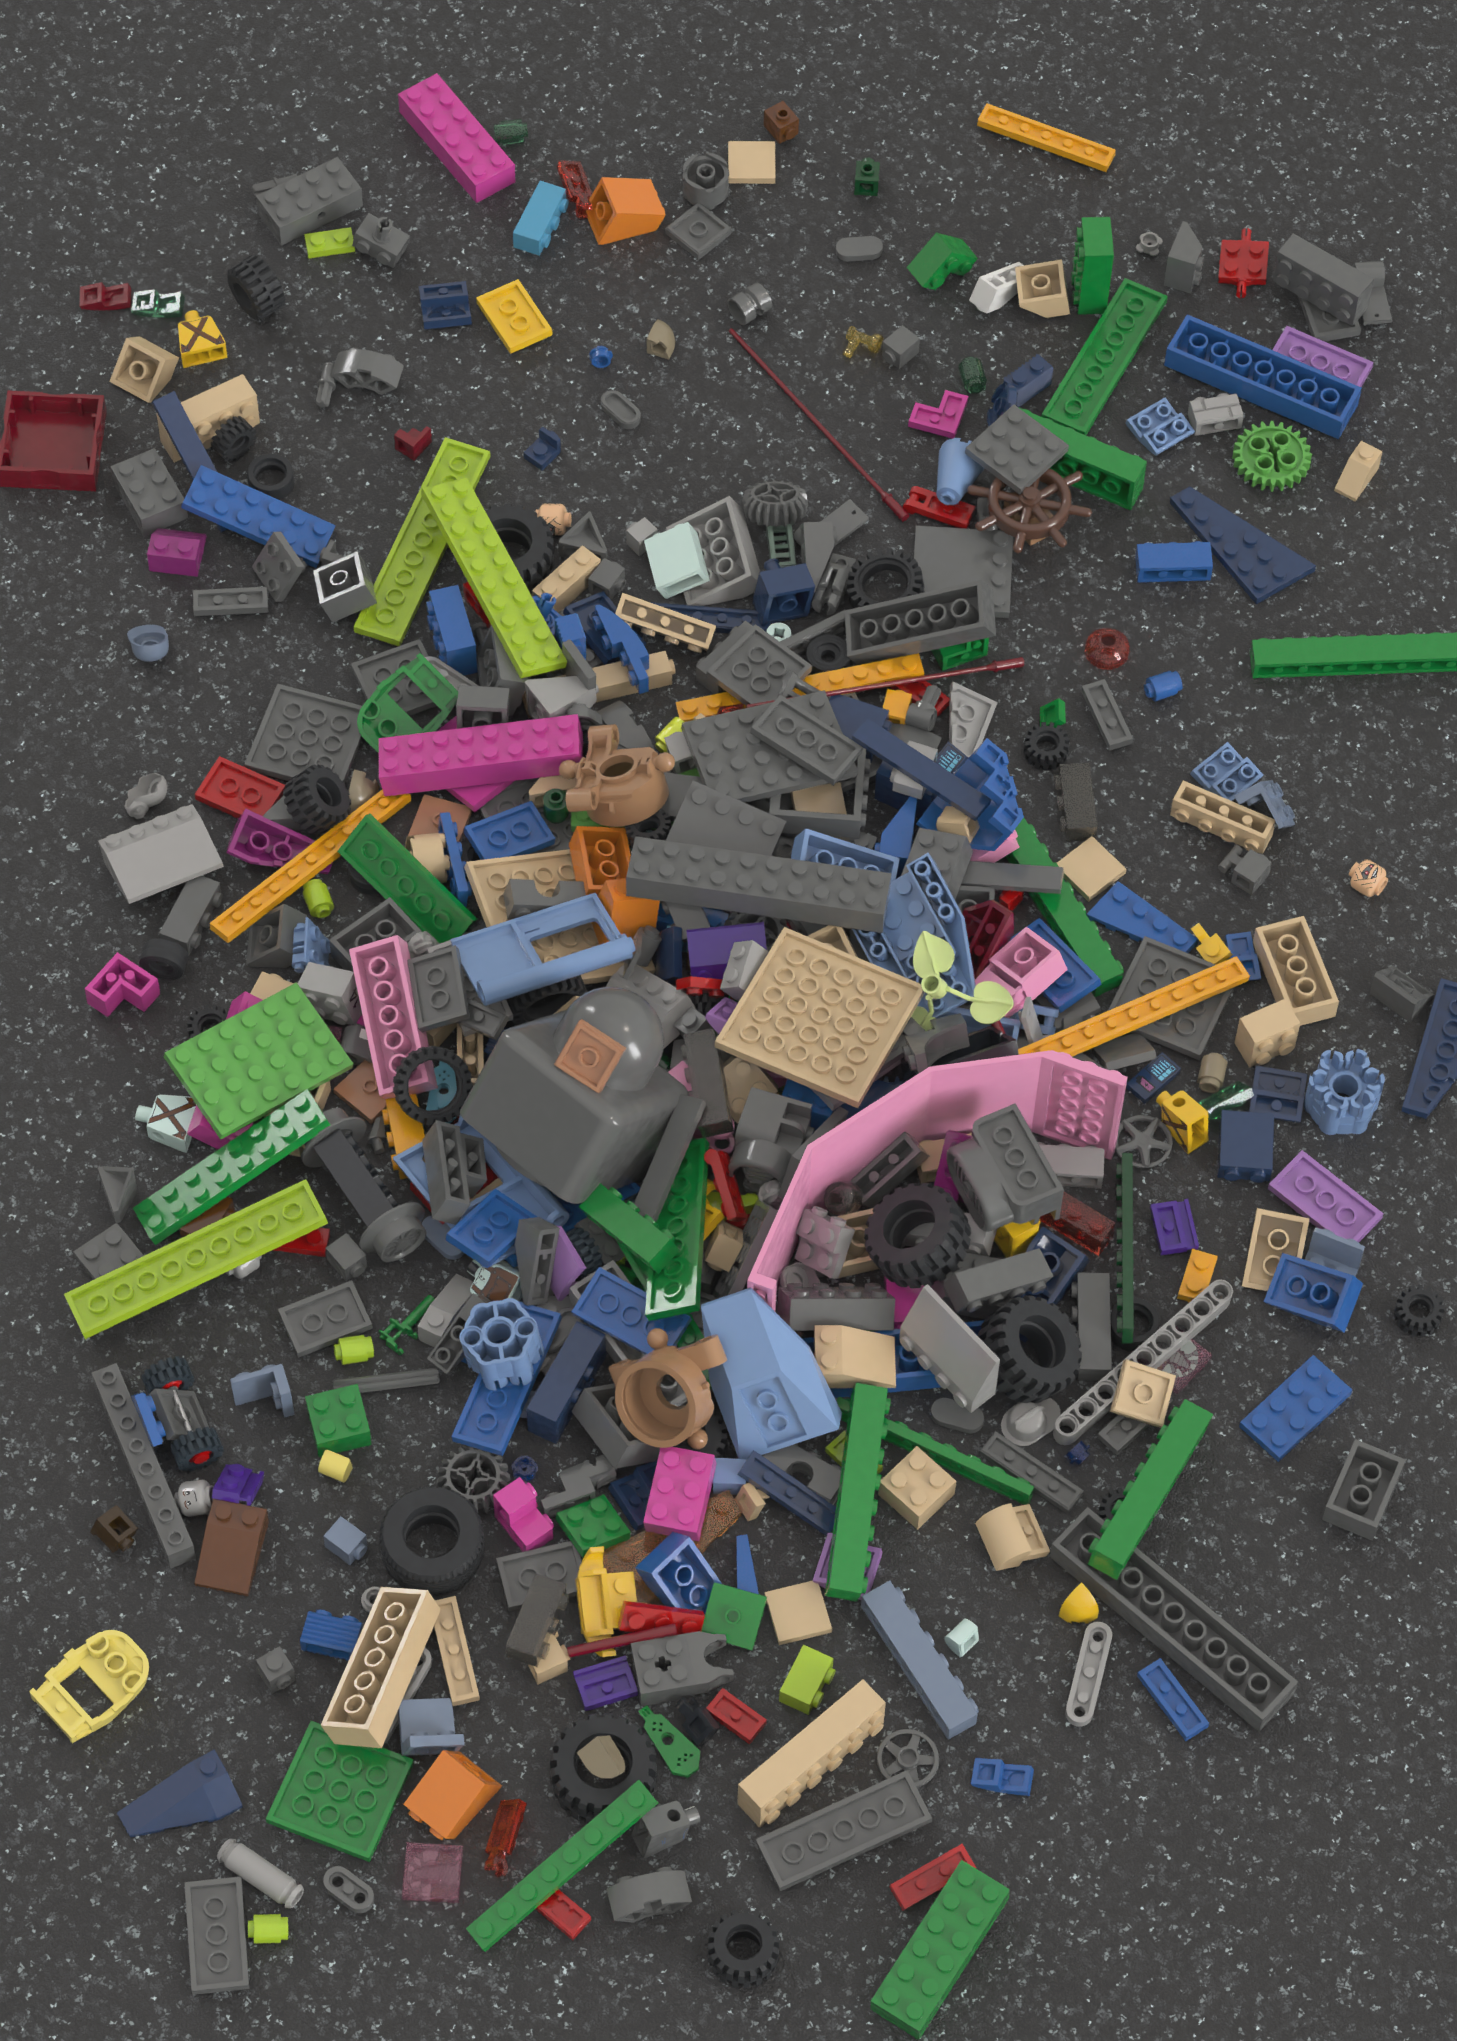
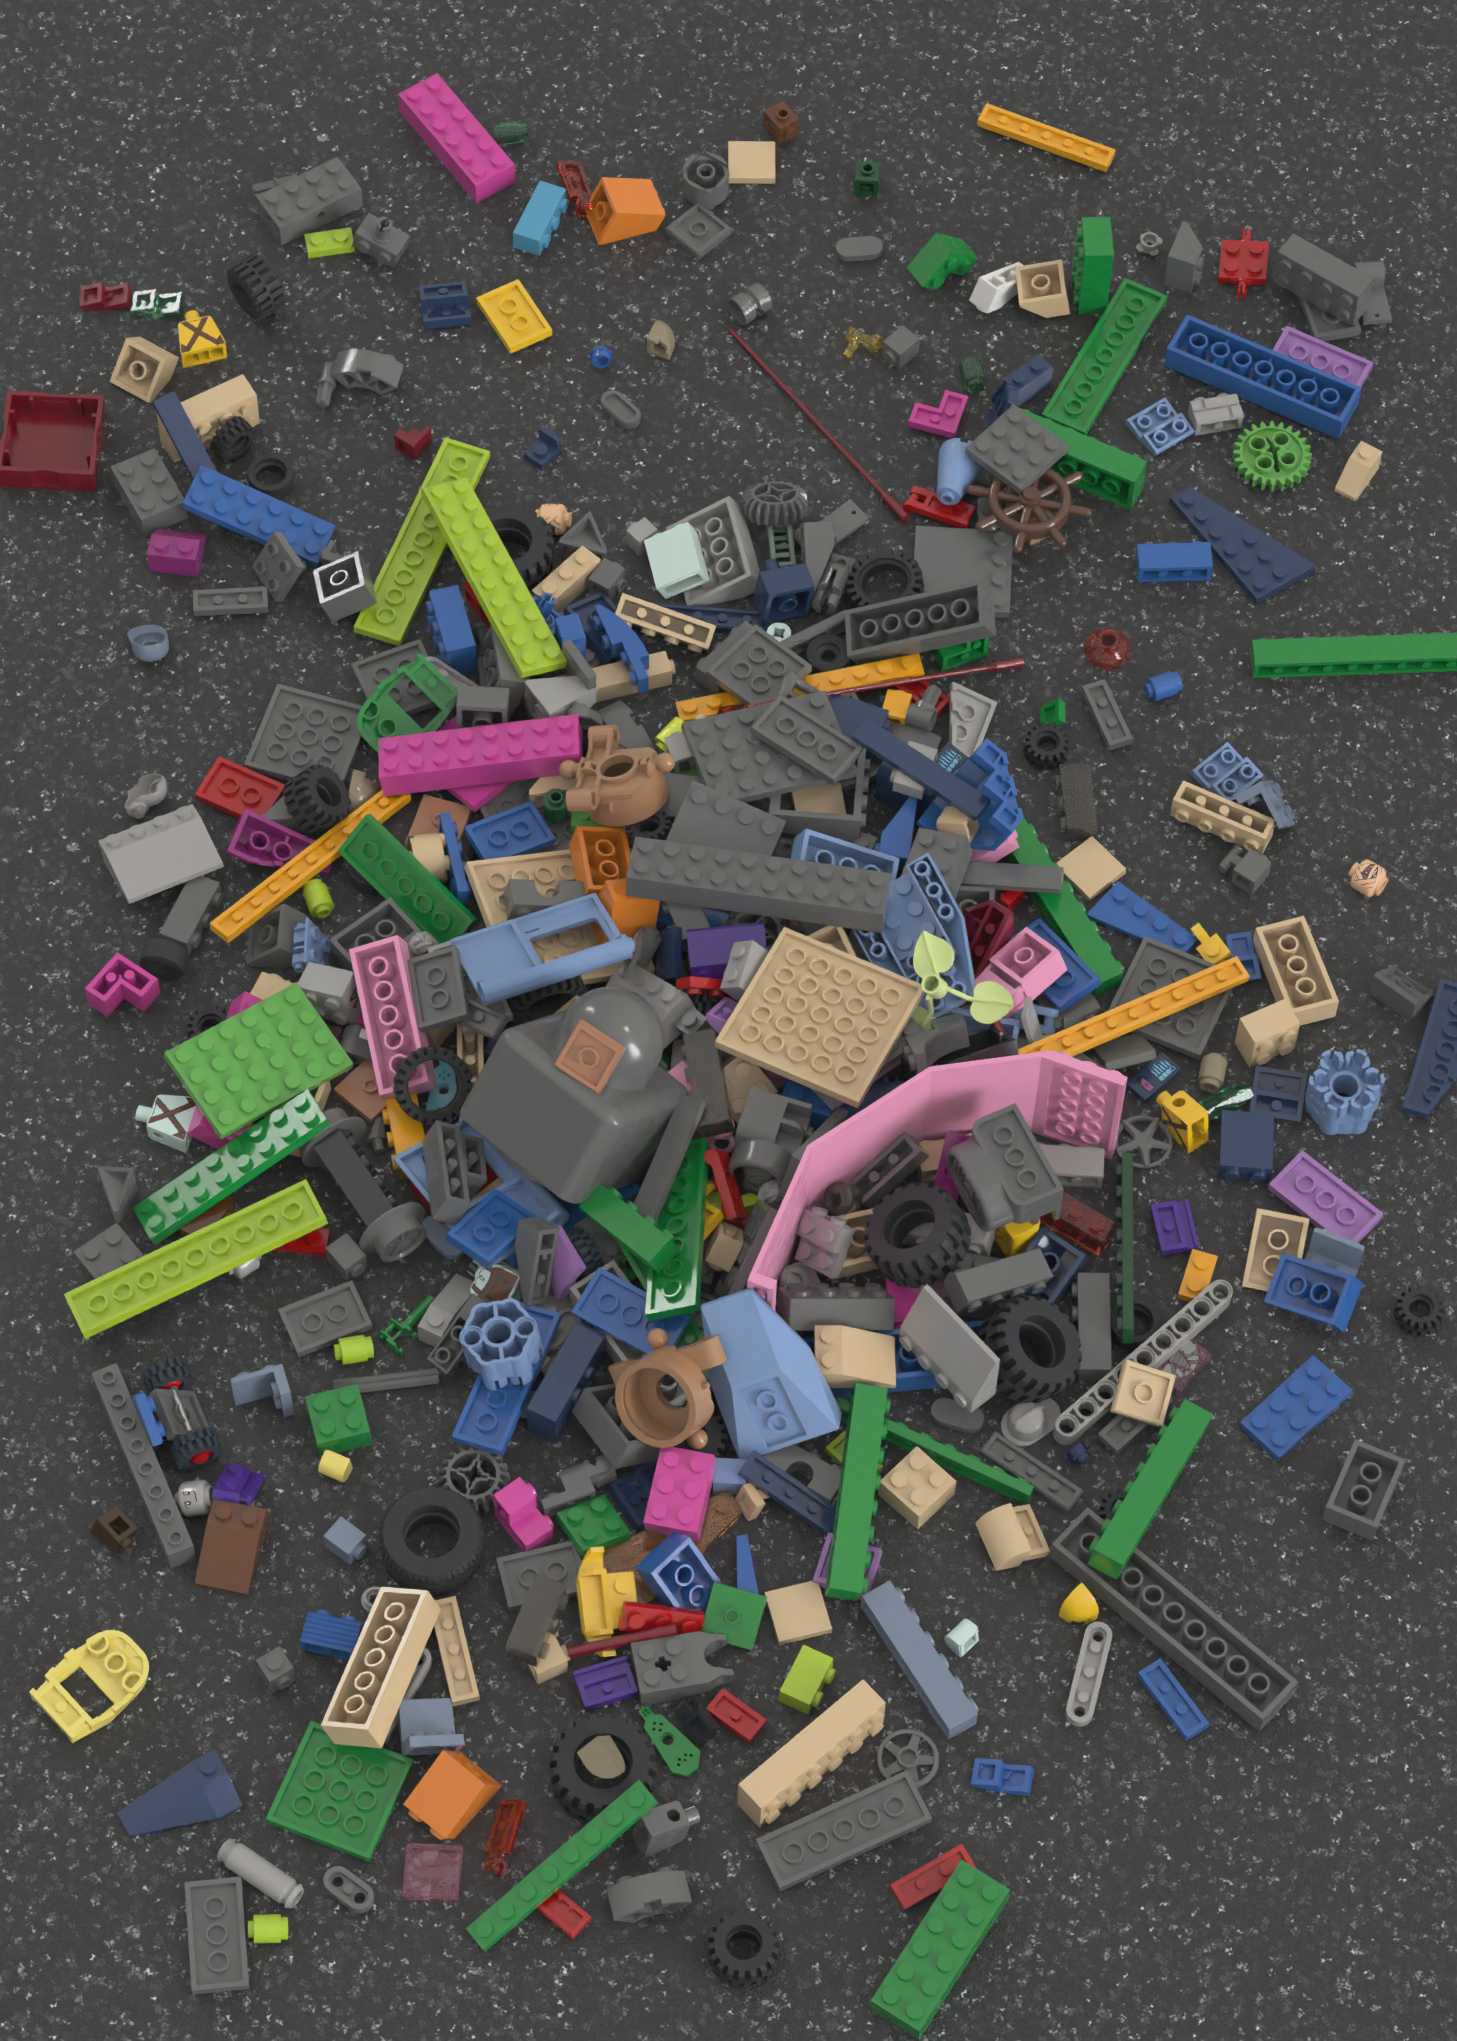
(520, 1463): clear blue plate -> none

